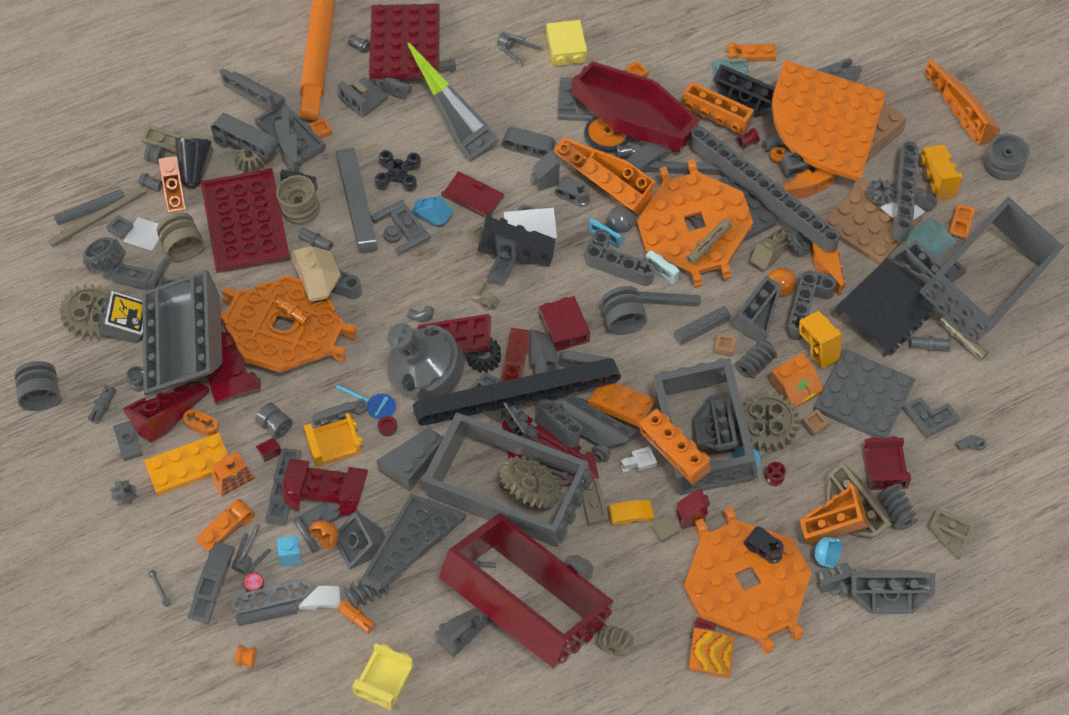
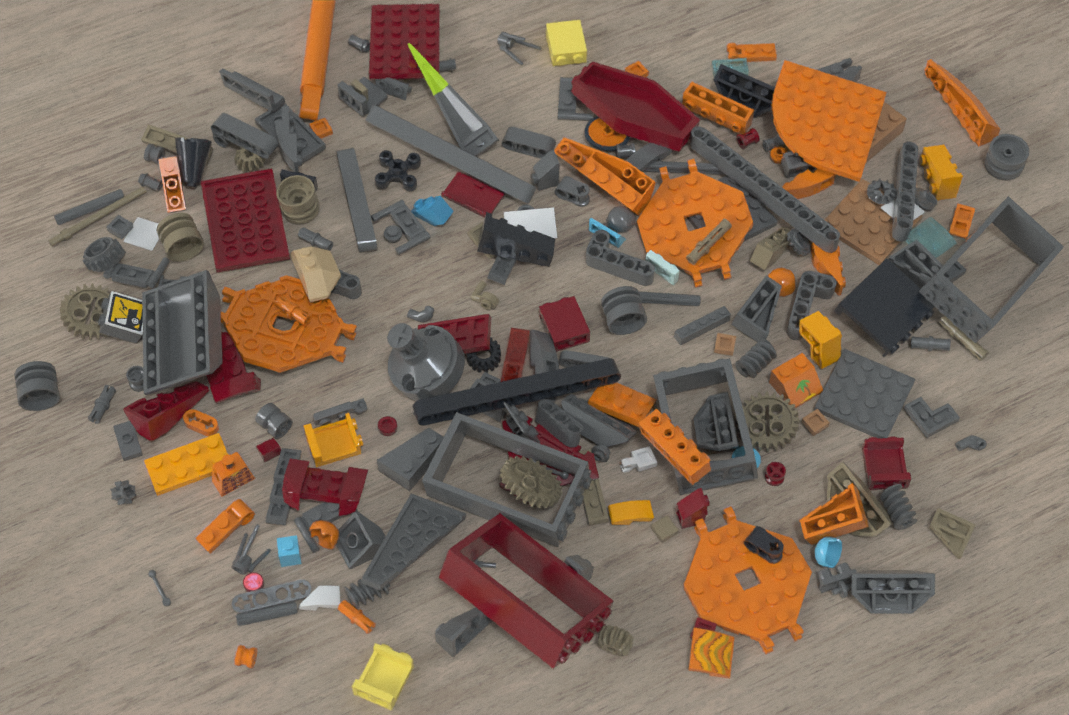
(210, 582): dark grey slope -> none
(378, 405): blue piece -> none
(451, 154): none -> dark grey beam

